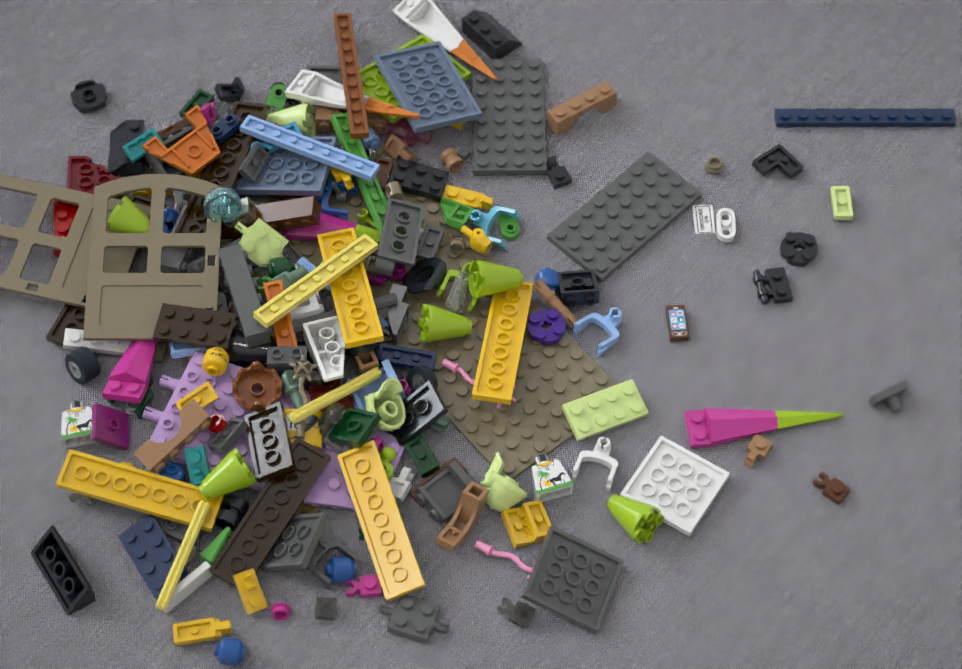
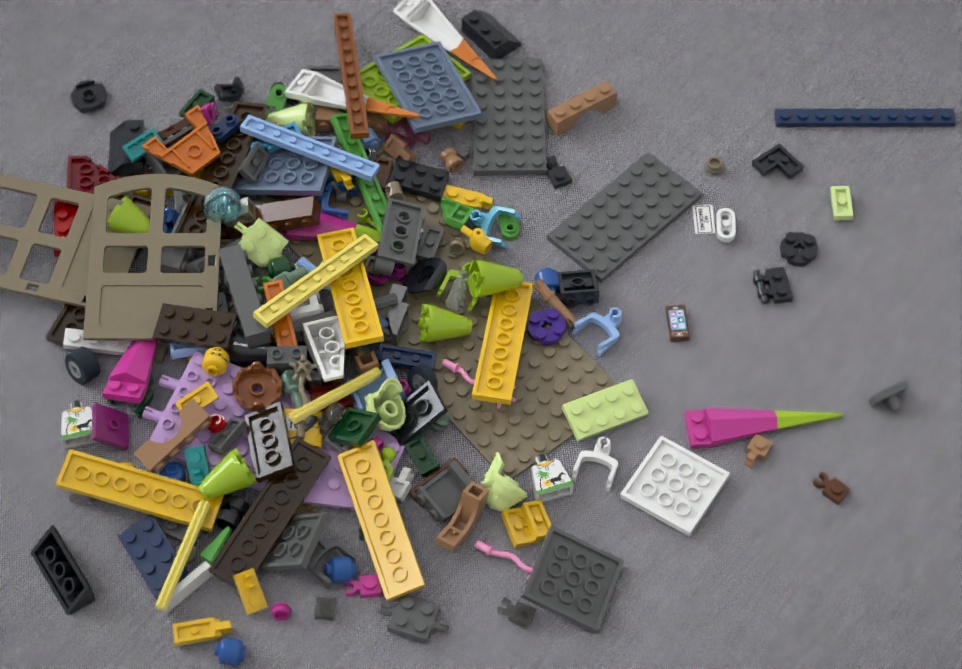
(635, 517): lime cone -> none

